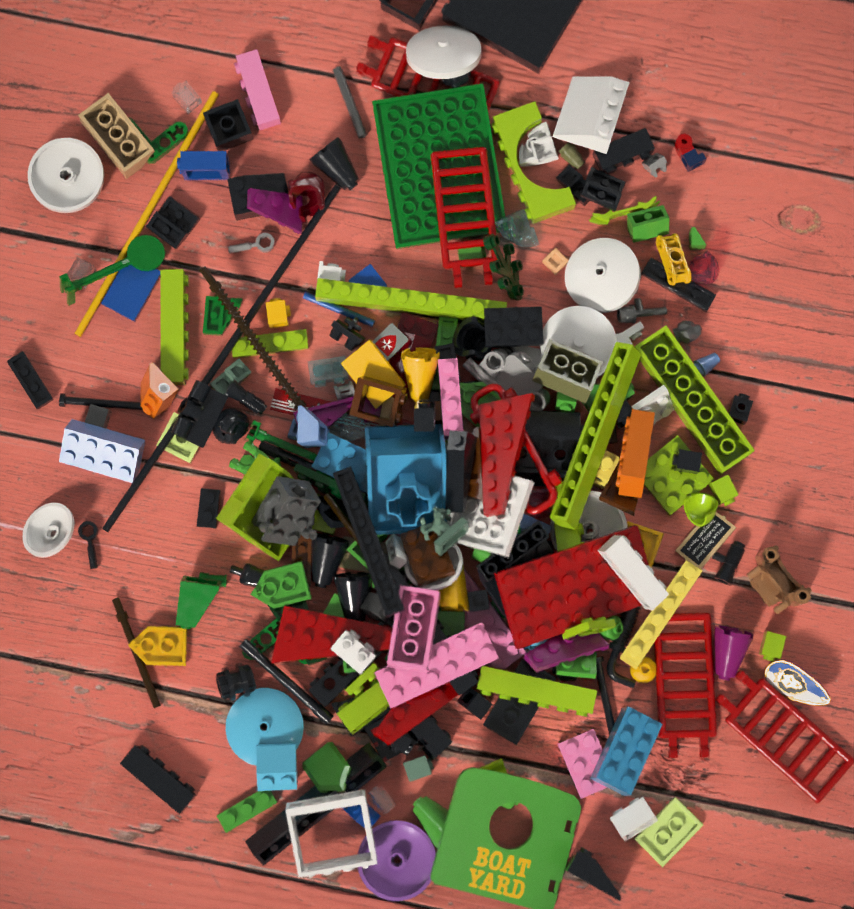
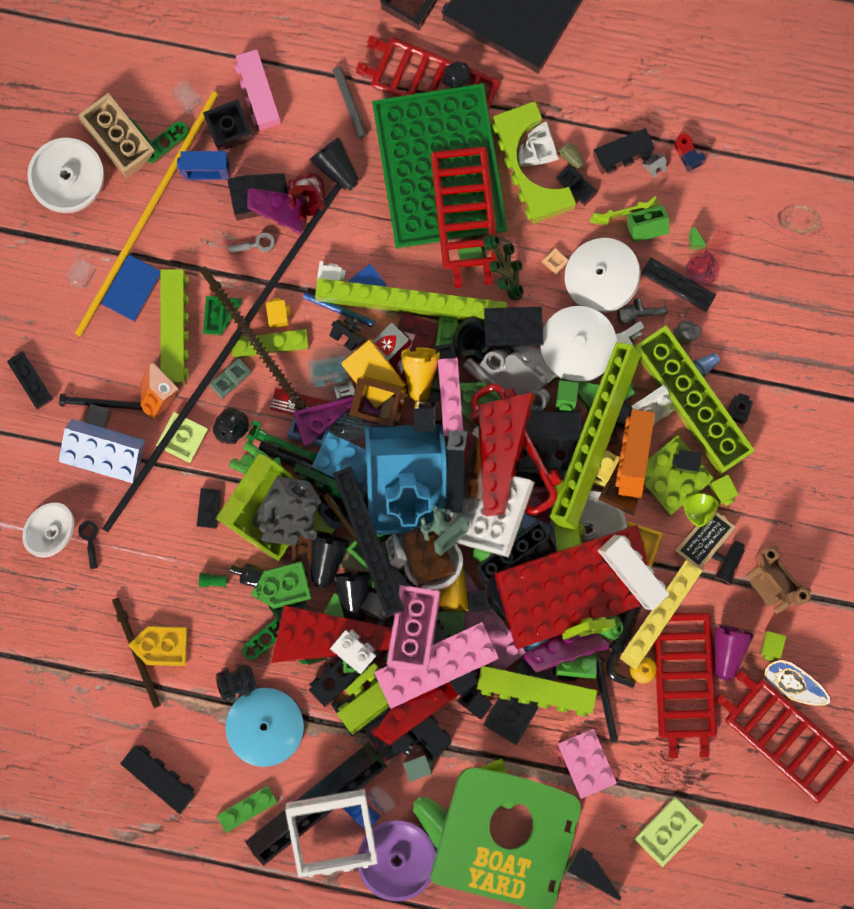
(143, 253): green piece -> none
(173, 222): black slope -> none
(194, 599): green slope -> none
(199, 414): black panel -> none
(245, 398): black piece -> none
(254, 653): black piece -> none
(276, 767): medium azure slope -> none
(311, 429): medium blue slope -> none
(327, 769): bright green tile -> none
(443, 52): white dish -> none
(517, 229): clear light blue brick -> none
(567, 371): olive brick -> none
(591, 111): white slope -> none
(602, 189): black slope -> none
(626, 751): dark azure brick -> none
(633, 818): white brick -> none
(676, 269): yellow piece -> none

